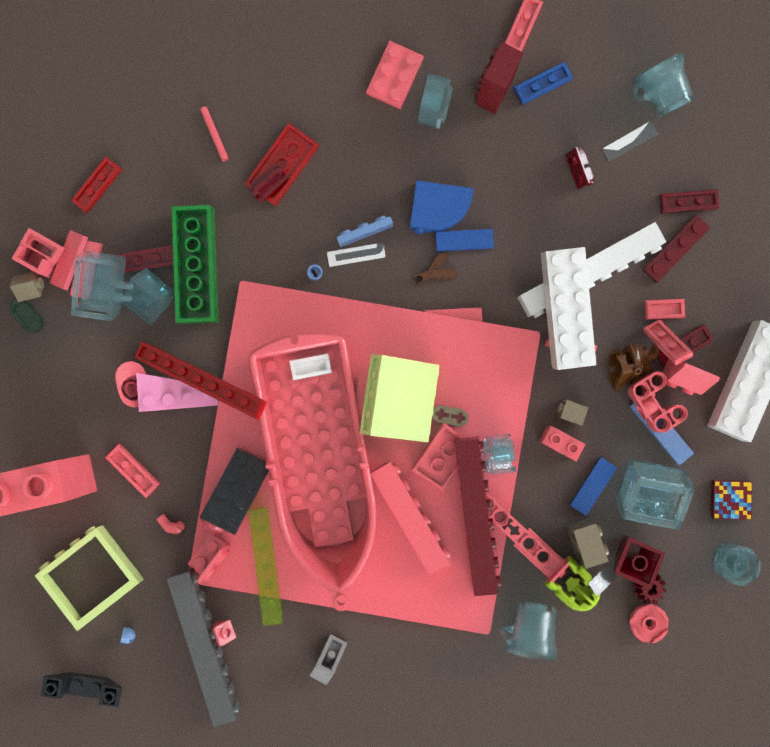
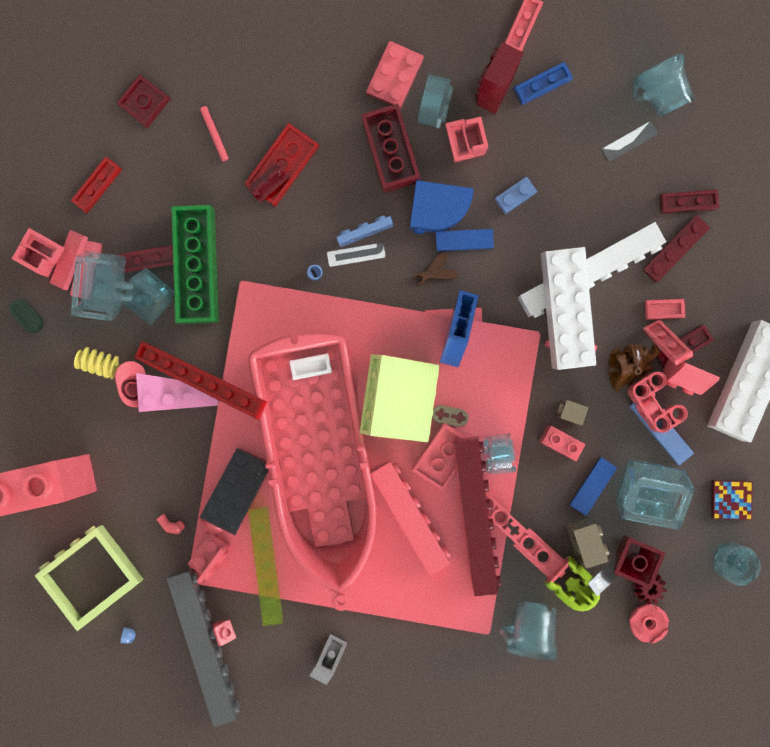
(27, 286): dark tan brick -> none
(82, 685): black slope -> none
(95, 363): none -> light yellow piece
(132, 470): coral tile -> none
(143, 101): none -> dark red tile
(390, 148): none -> dark red brick
(459, 328): none -> blue brick
(466, 138): none -> coral plate
(516, 195): none -> medium blue plate
(576, 160): dark red hinge -> none

